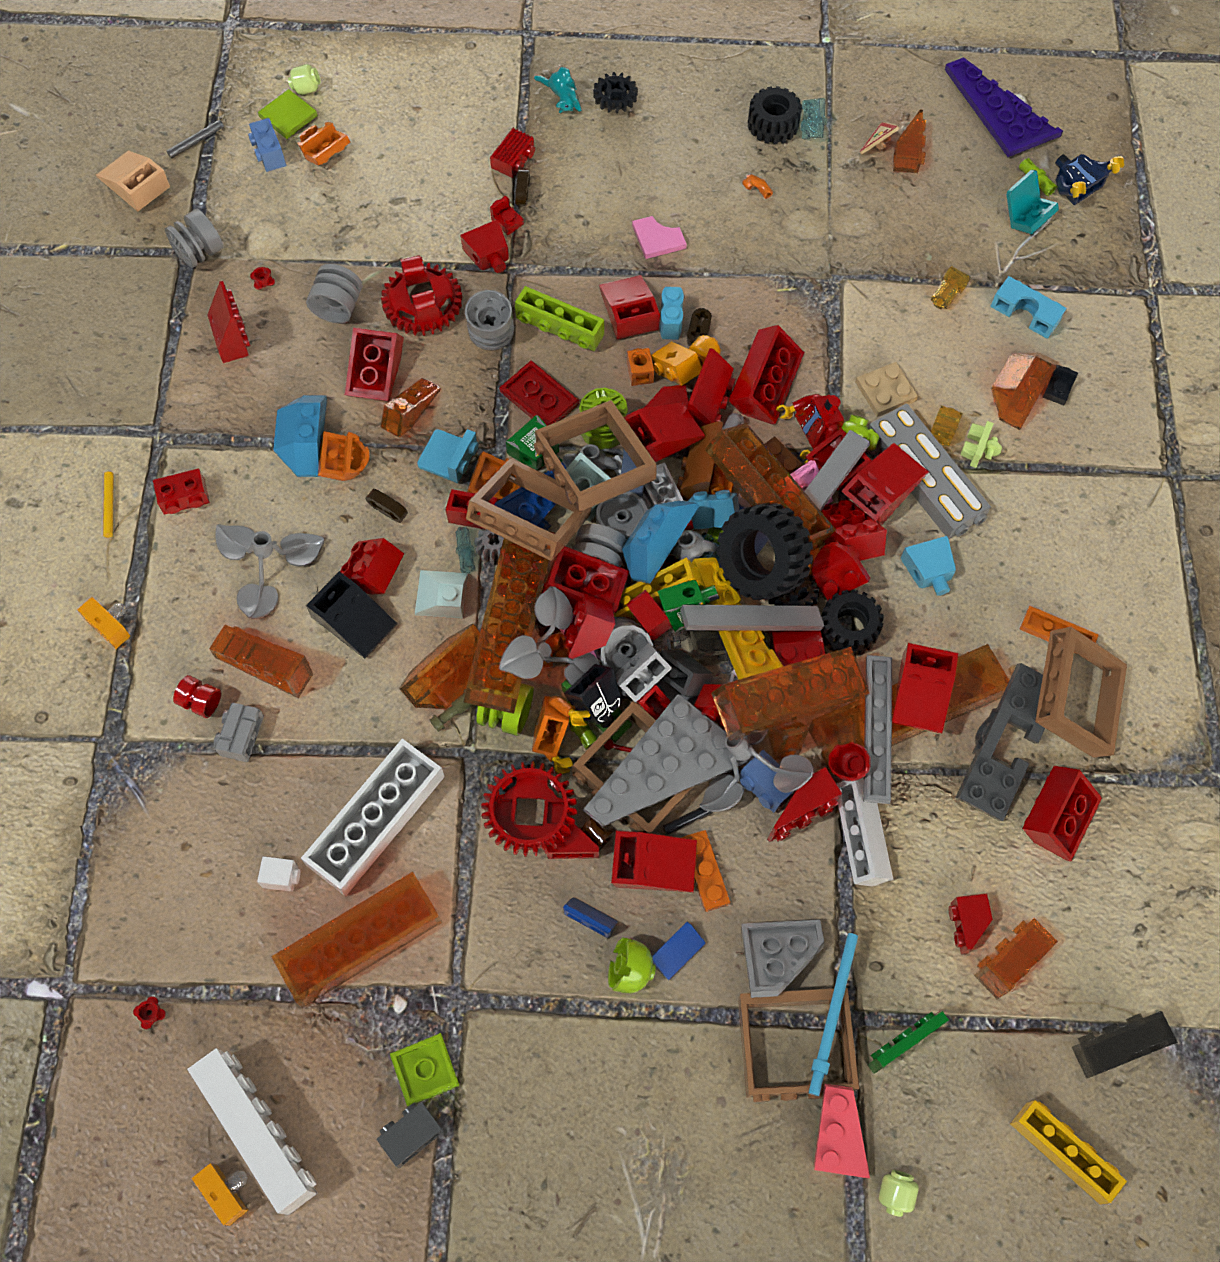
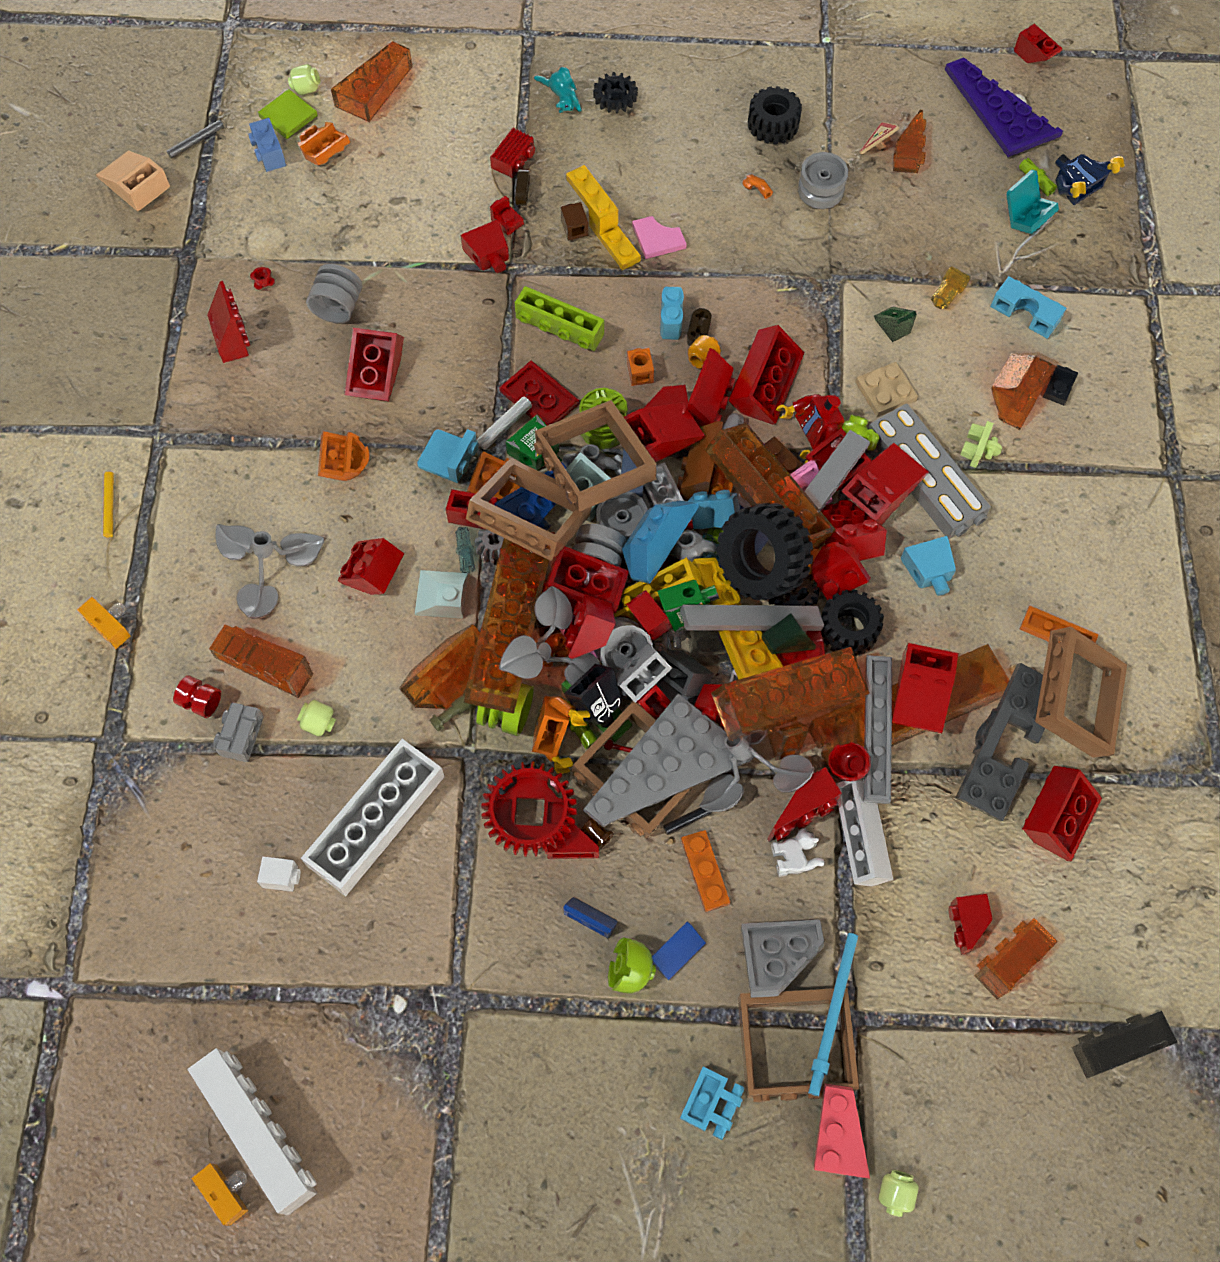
(141, 1012): red plate -> none
(181, 491): red brick -> none
(194, 238): light grey wheel -> none
(299, 434): dark azure wedge -> none
(316, 718): none -> yellowish green head
(350, 615): black slope -> none
(356, 940): clear orange brick -> none
(373, 82): none -> clear orange wedge
(386, 505): dark brown beam -> none
(407, 407): clear orange slope -> none
(409, 1134): dark grey brick -> none
(424, 1070): lime tile -> none
(425, 306): red piece -> none
(489, 320): light grey wheel -> none
(504, 423): none -> white axle
(574, 221): none -> reddish brown brick
(603, 217): none -> yellow bracket
(630, 307): red slope -> none
(653, 862): red slope -> none
(676, 363): light orange brick -> none
(704, 1098): none -> medium azure plate
(759, 780): medium blue brick -> none
(787, 637): none -> clear green slope
(791, 850): none -> white animal
(813, 118): clear light blue hips -> none
(823, 180): none -> light grey wheel
(896, 322): none -> clear green slope
(906, 1040): green plate -> none
(946, 425): clear yellow brick -> none
(1035, 45): none -> red slope
(1068, 1152): yellow brick -> none

